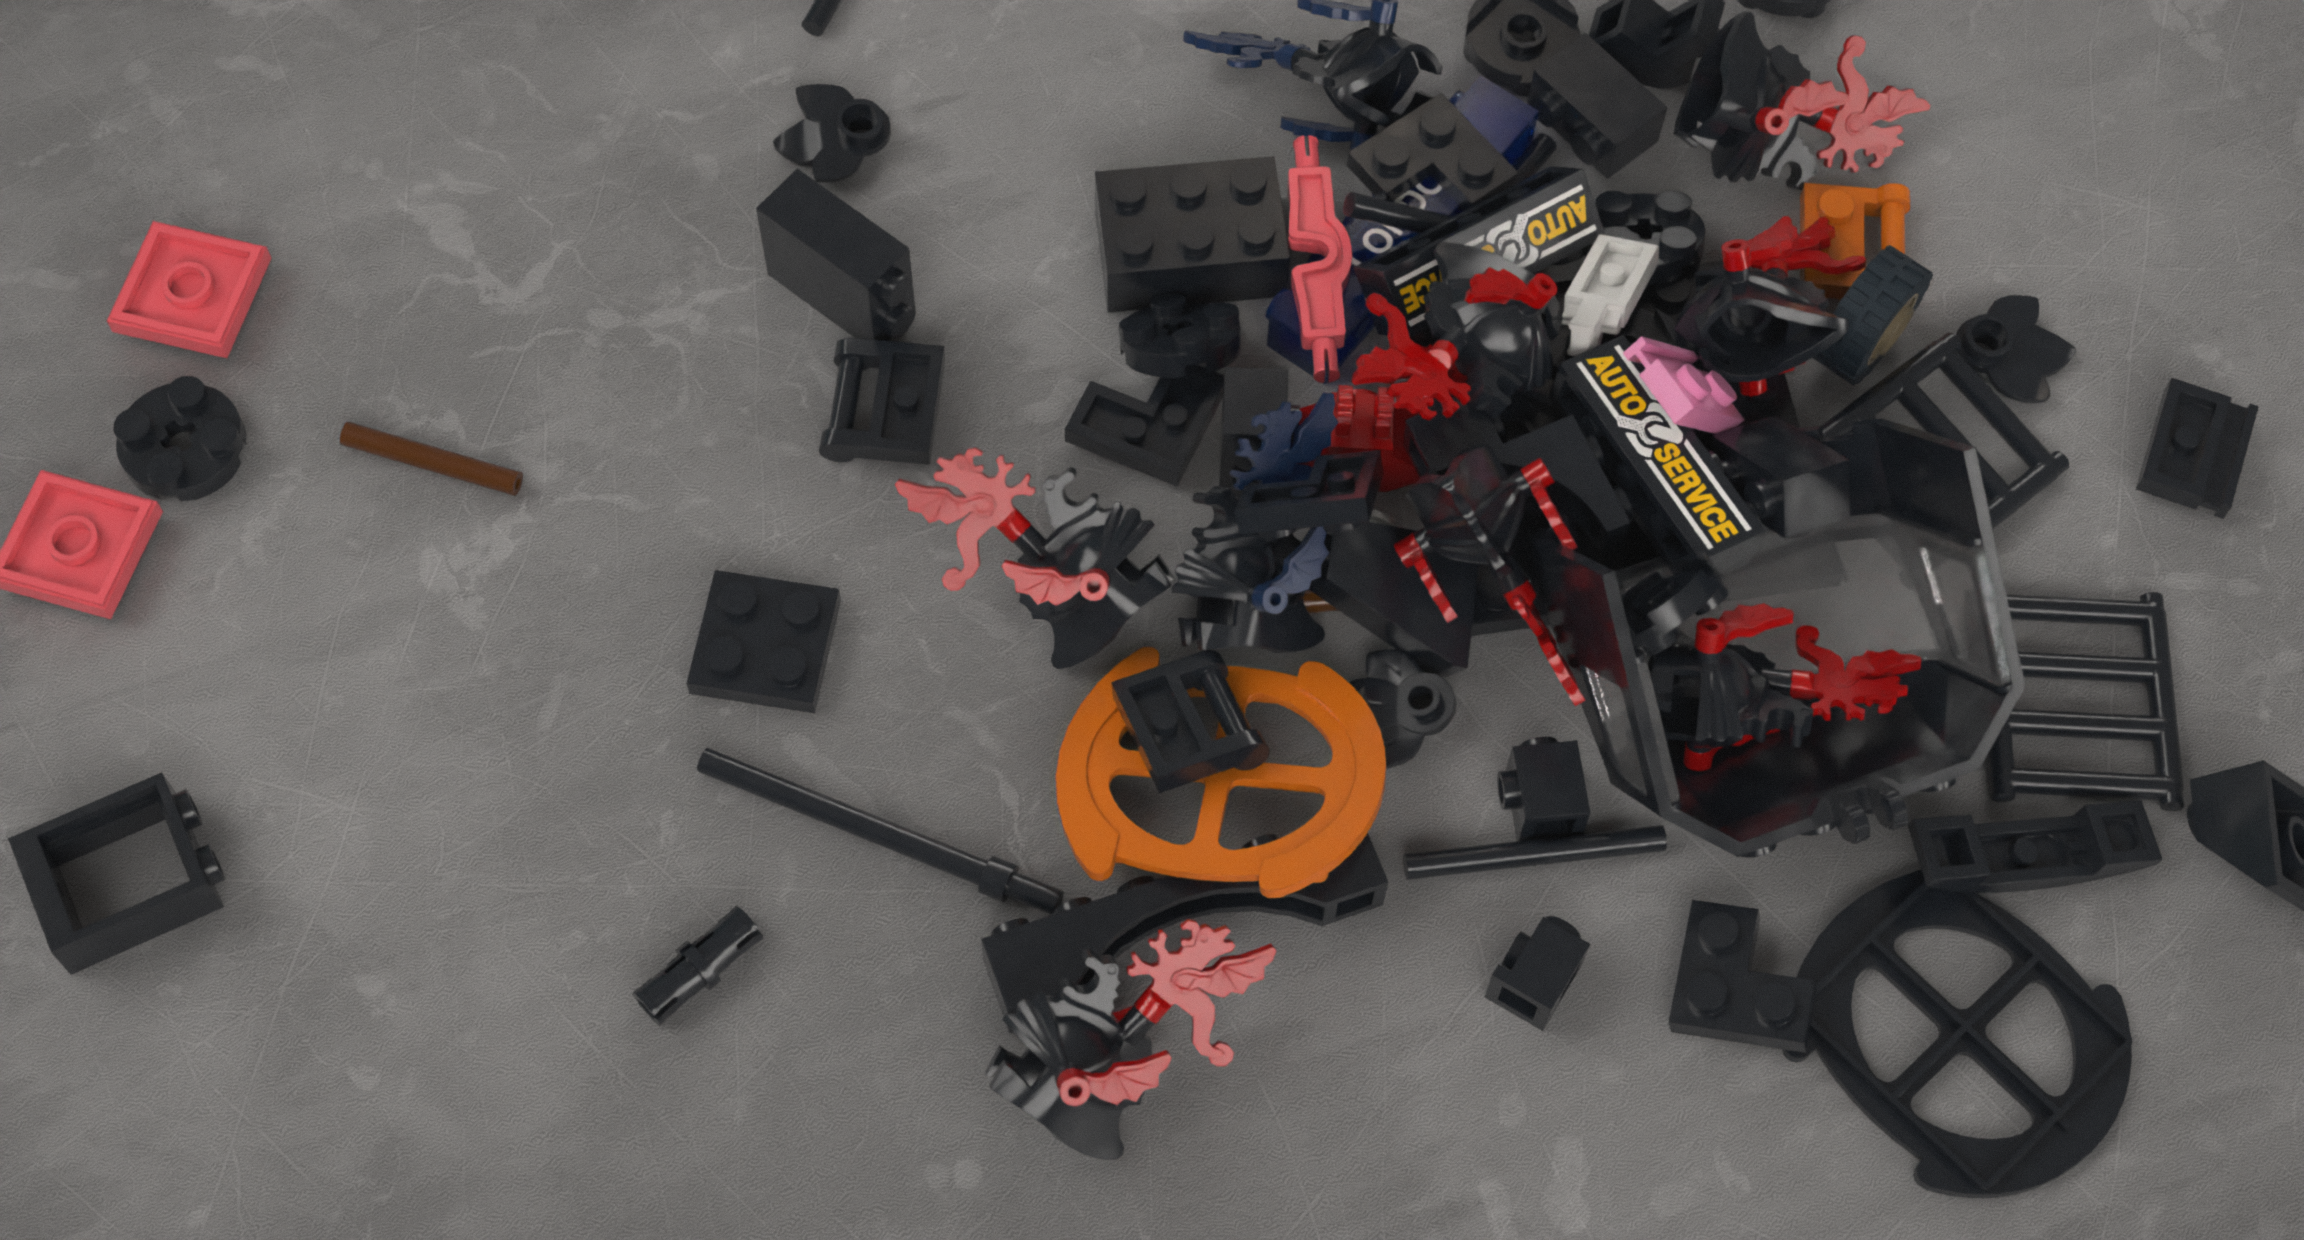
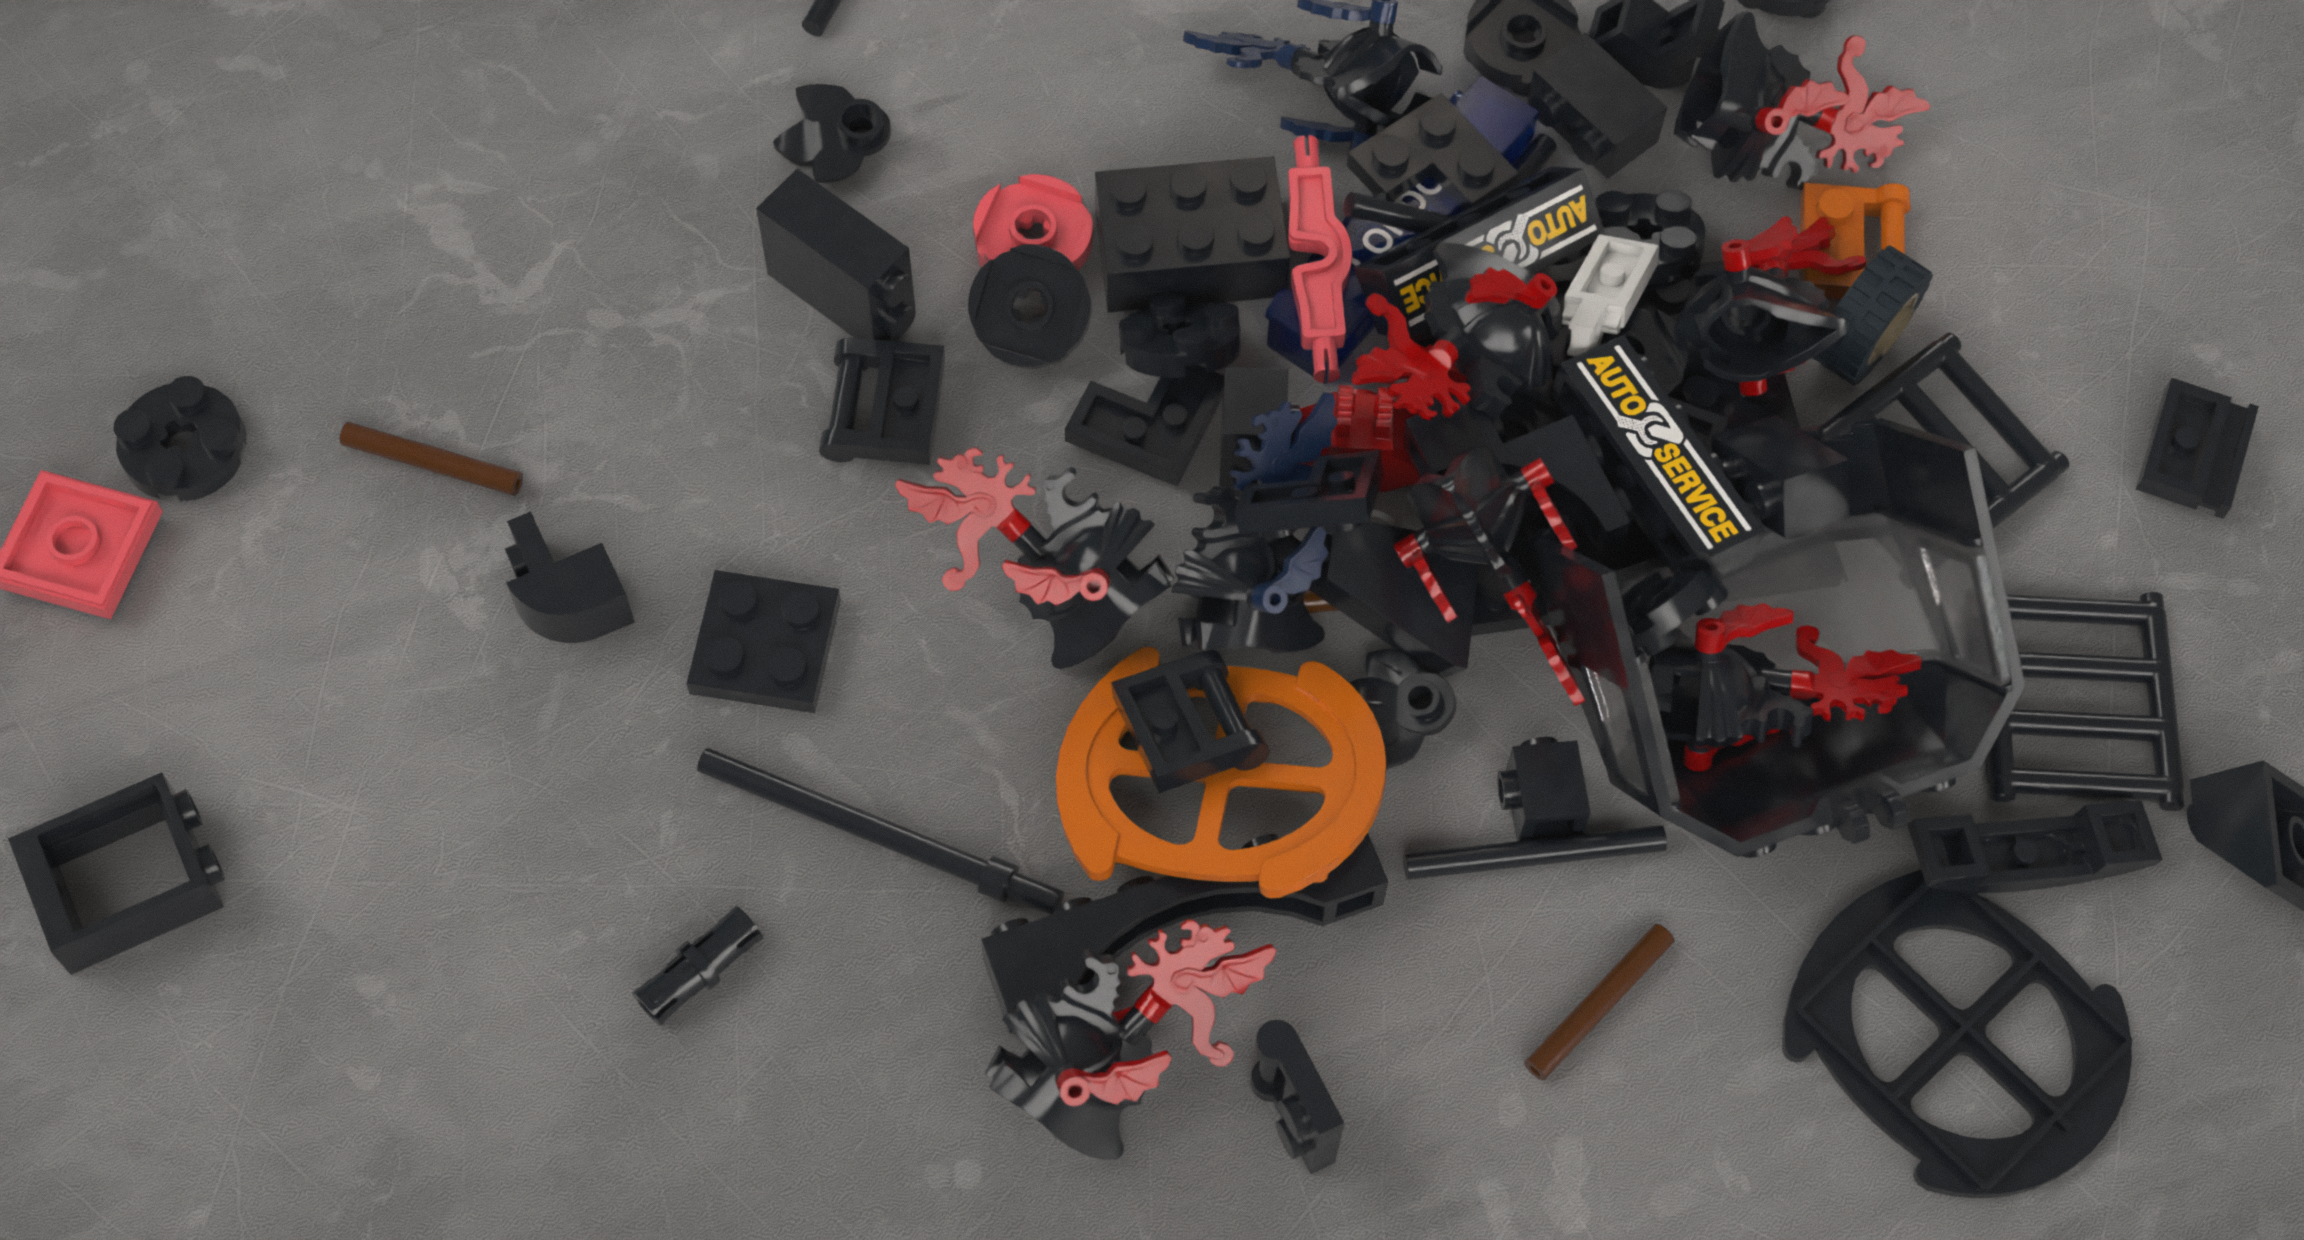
(189, 289): coral plate -> none
(564, 598): none -> black brick
(1013, 276): none -> black plate
(1031, 201): none -> coral plate
(1289, 1079): none -> black plate
(1538, 971): black brick -> none
(1599, 1002): none -> reddish brown piece
(1686, 394): bright pink plate -> none
(1722, 996): black plate -> none
(2020, 349): black plate -> none

